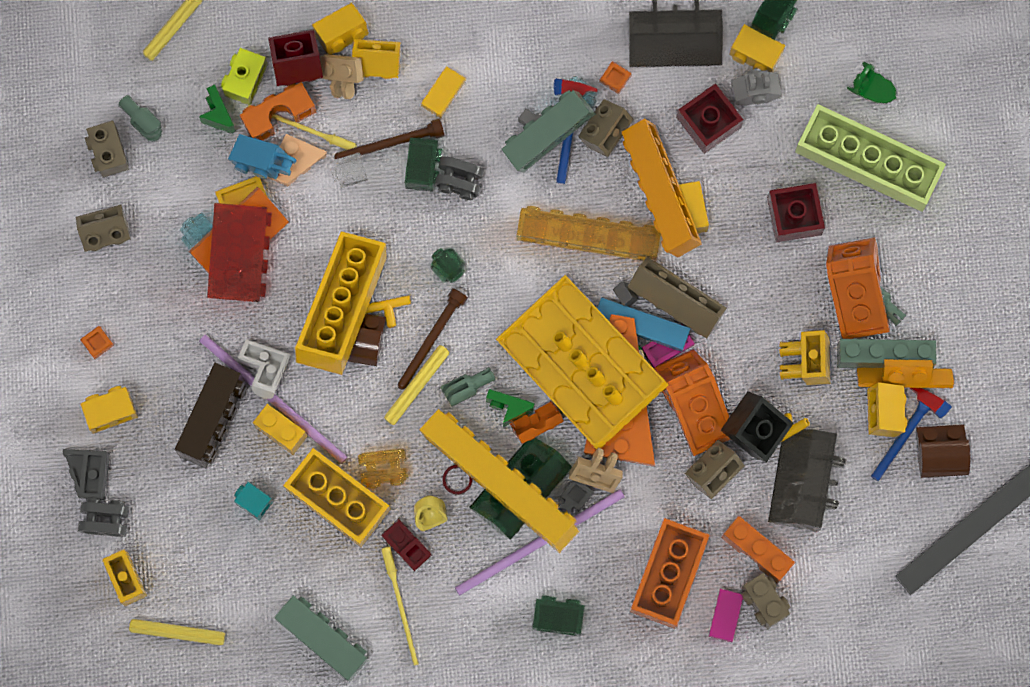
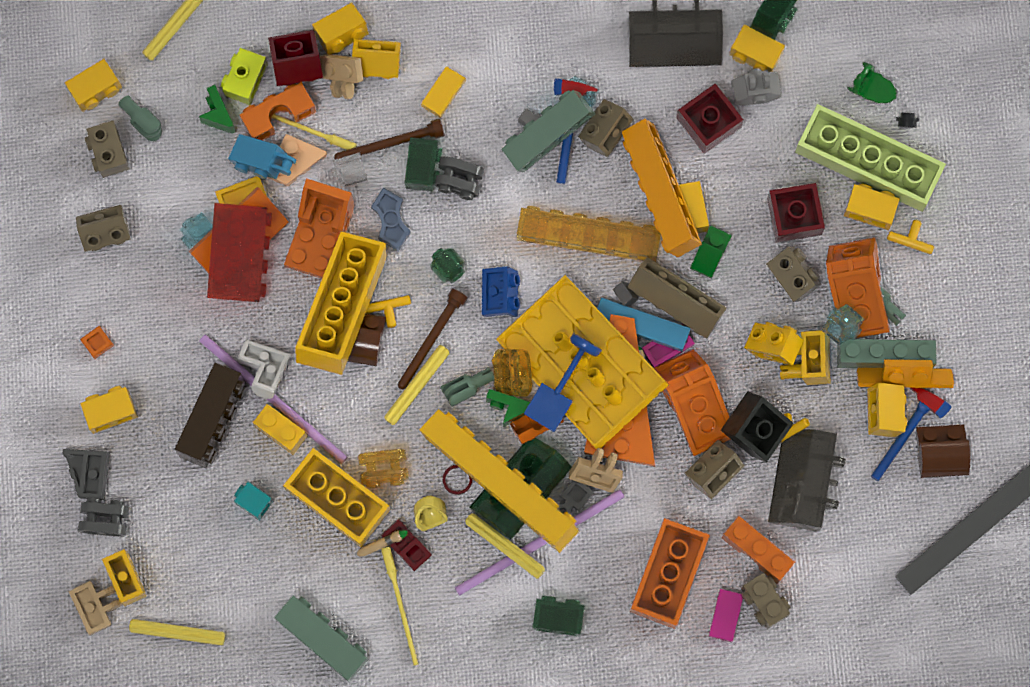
(91, 608): none -> tan hinge
(93, 85): none -> yellow brick
(321, 217): none -> orange bracket
(393, 230): none -> sand blue tile
(396, 536): none -> tan piece
(500, 292): none -> blue bracket
(505, 545): none -> light yellow axle
(512, 372): none -> clear yellow brick
(549, 405): none -> blue piece
(615, 77): orange tile -> none
(710, 252): none -> green slope
(774, 343): none -> yellow brick
(790, 272): none -> dark tan brick
(843, 324): none -> clear light blue brick
(871, 206): none -> yellow brick
(907, 120): none -> black plate
(911, 241): none -> yellow piece

